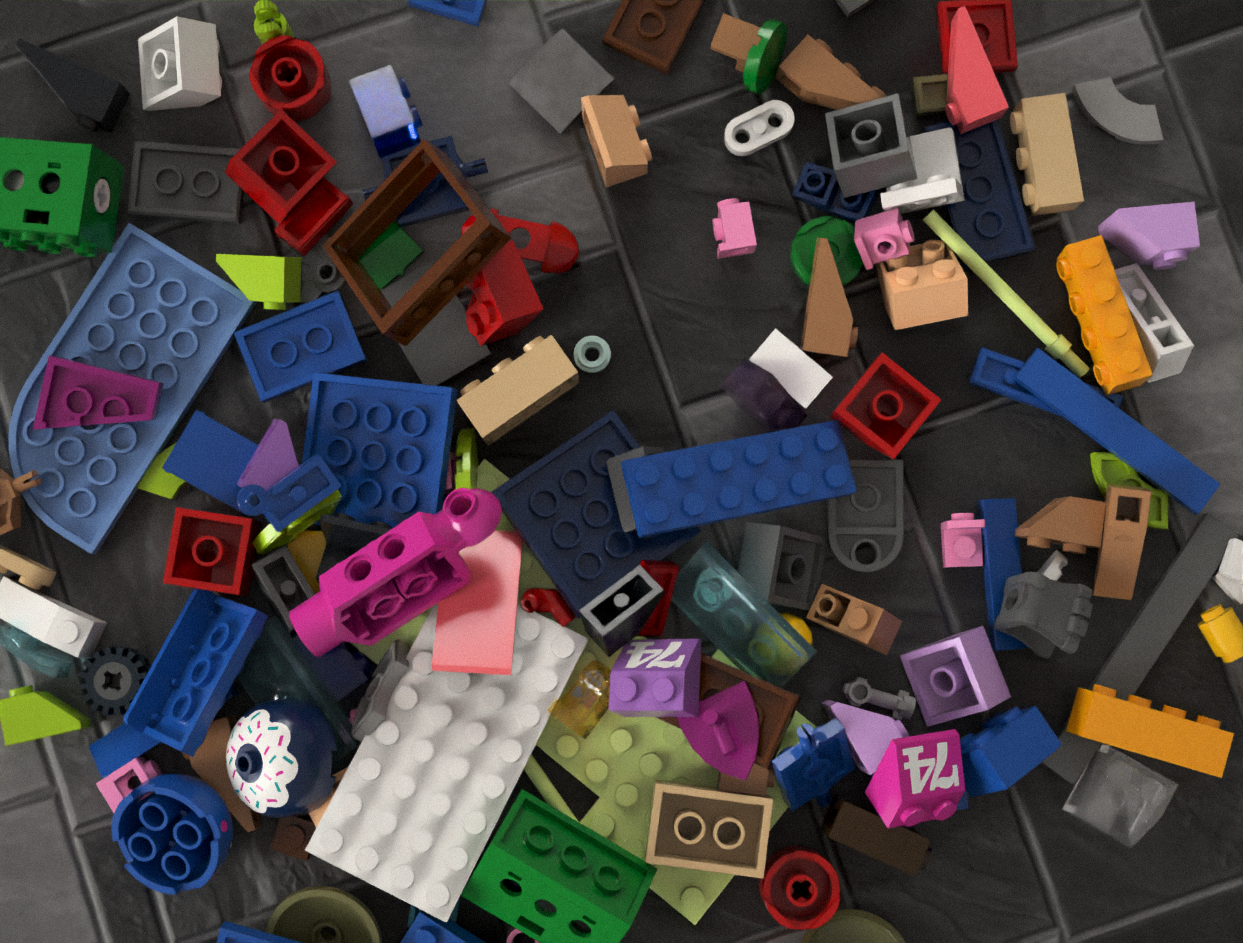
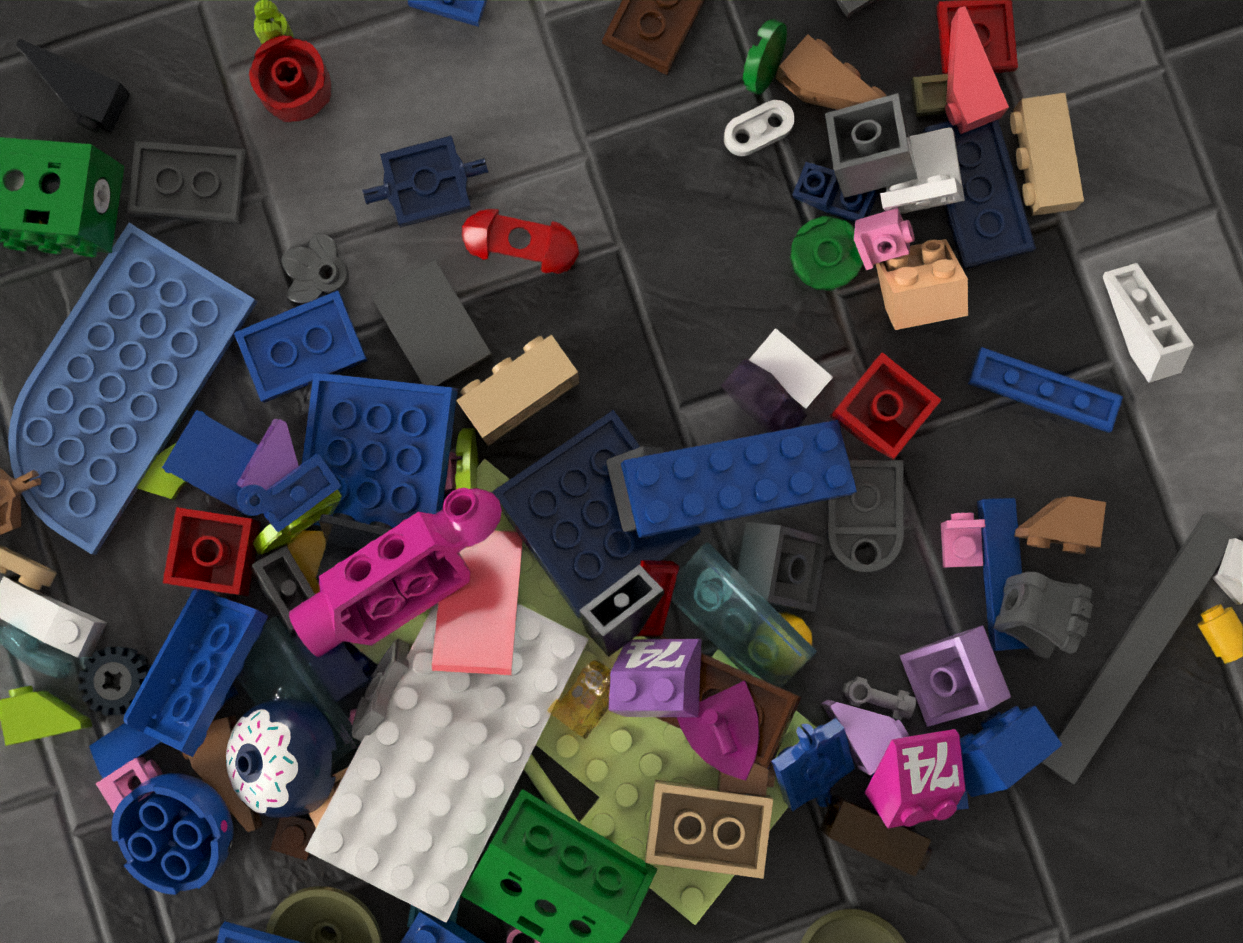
(93, 395): magenta wing -> none
(179, 65): white slope -> none
(265, 278): lime slope -> none
(279, 166): red slope -> none
(313, 217): red tile -> none
(385, 110): clear blue brick -> none
(389, 255): green piece -> none
(446, 276): reddish brown window -> none
(501, 298): red slope -> none
(547, 601): red arm -> none
(559, 78): flat silver slope -> none
(583, 346): light aqua plate -> none
(614, 138): light nougat slope -> none
(734, 228): bright pink brick -> none
(735, 39): medium nougat panel -> none
(800, 910): red brick -> none
(827, 313): medium nougat slope -> none
(854, 619): medium nougat slope -> none
(1053, 566): white tile -> none
(1055, 344): yellowish green bar -> none
(1103, 316): light orange brick -> none
(1112, 470): lime tile -> none
(1116, 114): light grey tile -> none
(1116, 431): blue tile -> none
(1119, 796): clear slope -> none
(1121, 541): medium nougat slope -> none
(1149, 731): light orange brick -> none
(1154, 233): lavender slope -> none

